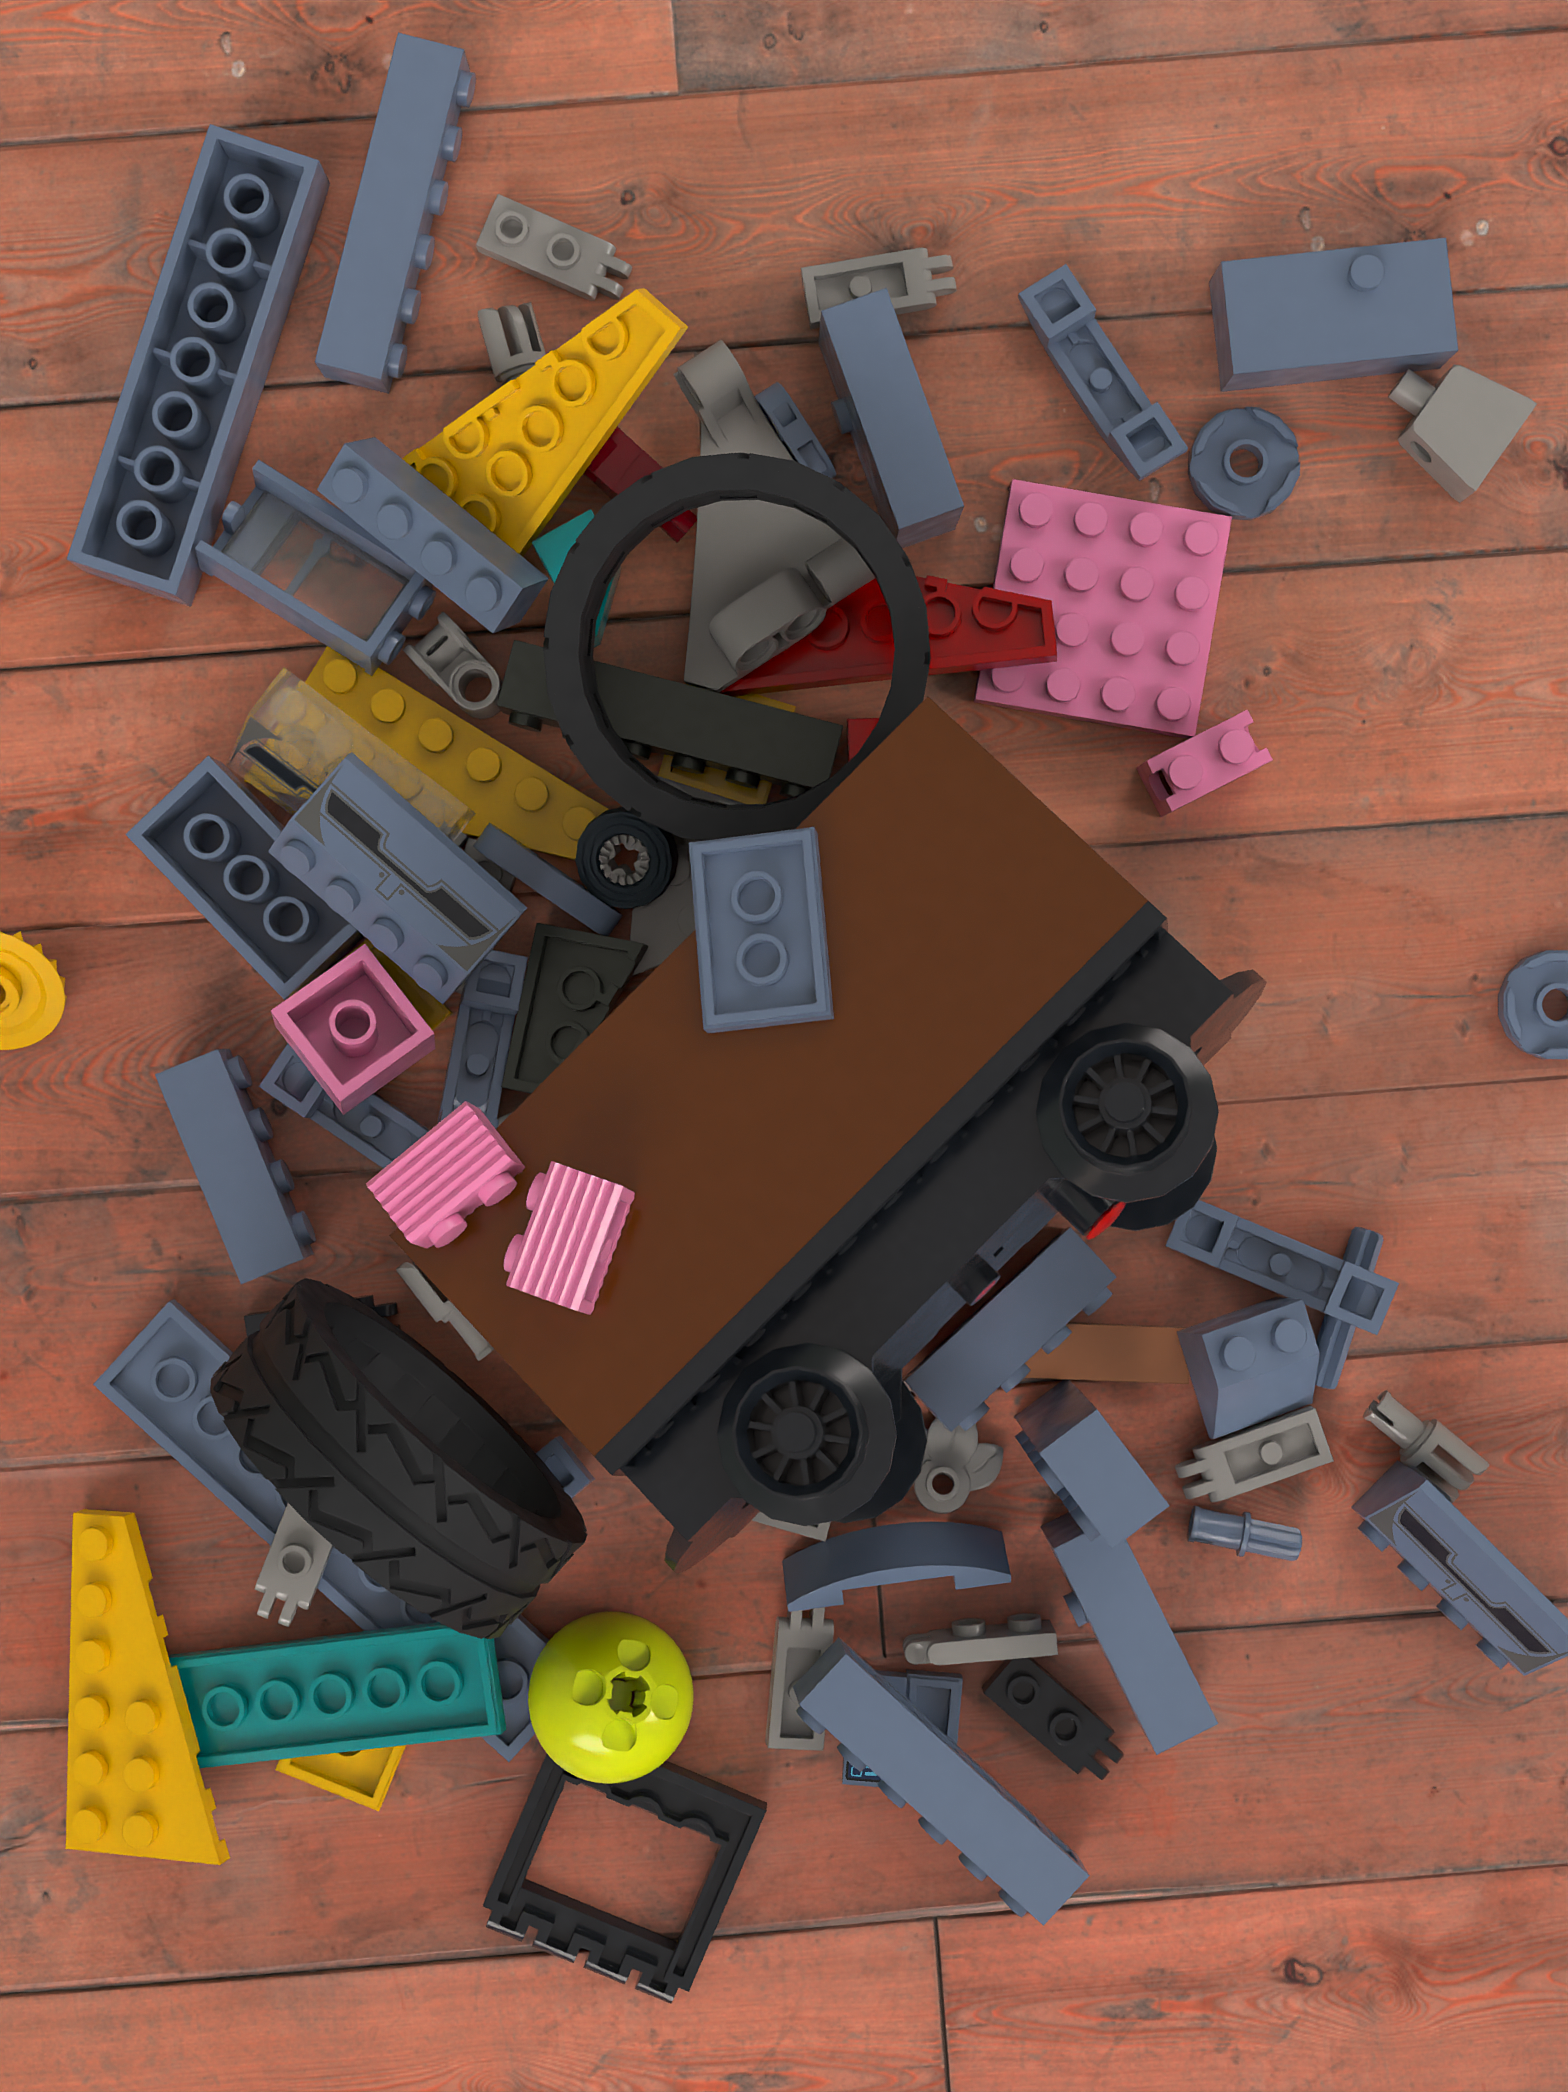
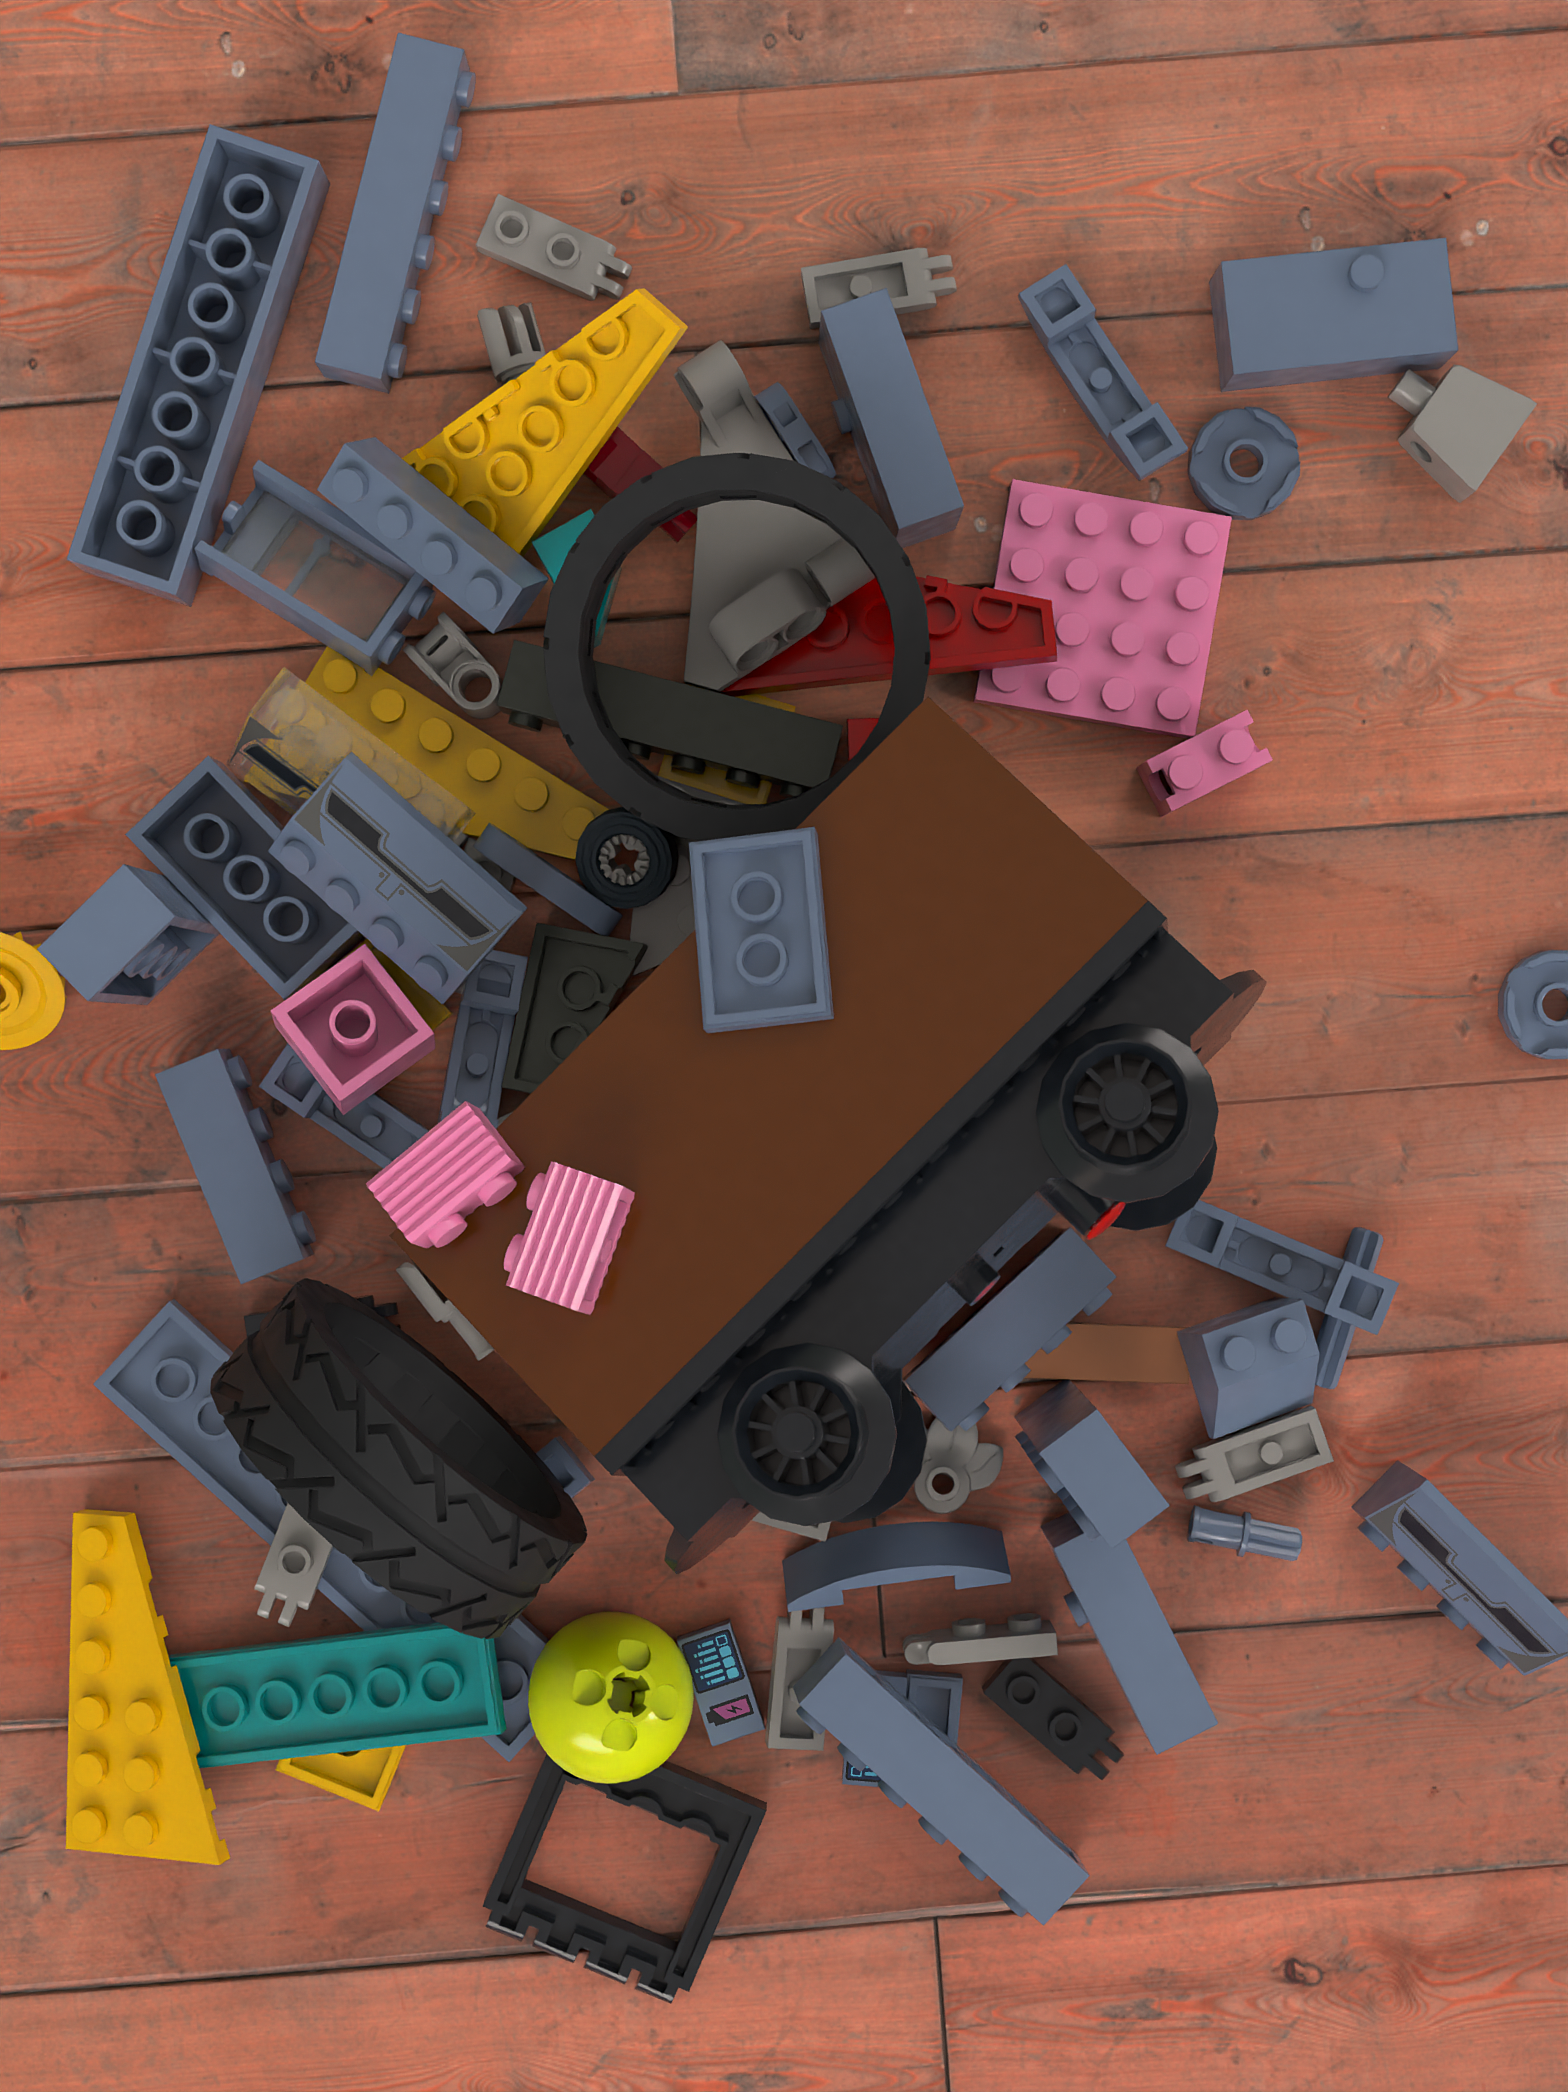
(128, 938): none -> sand blue brick
(721, 1682): none -> tile
(1427, 1446): light grey arm -> none

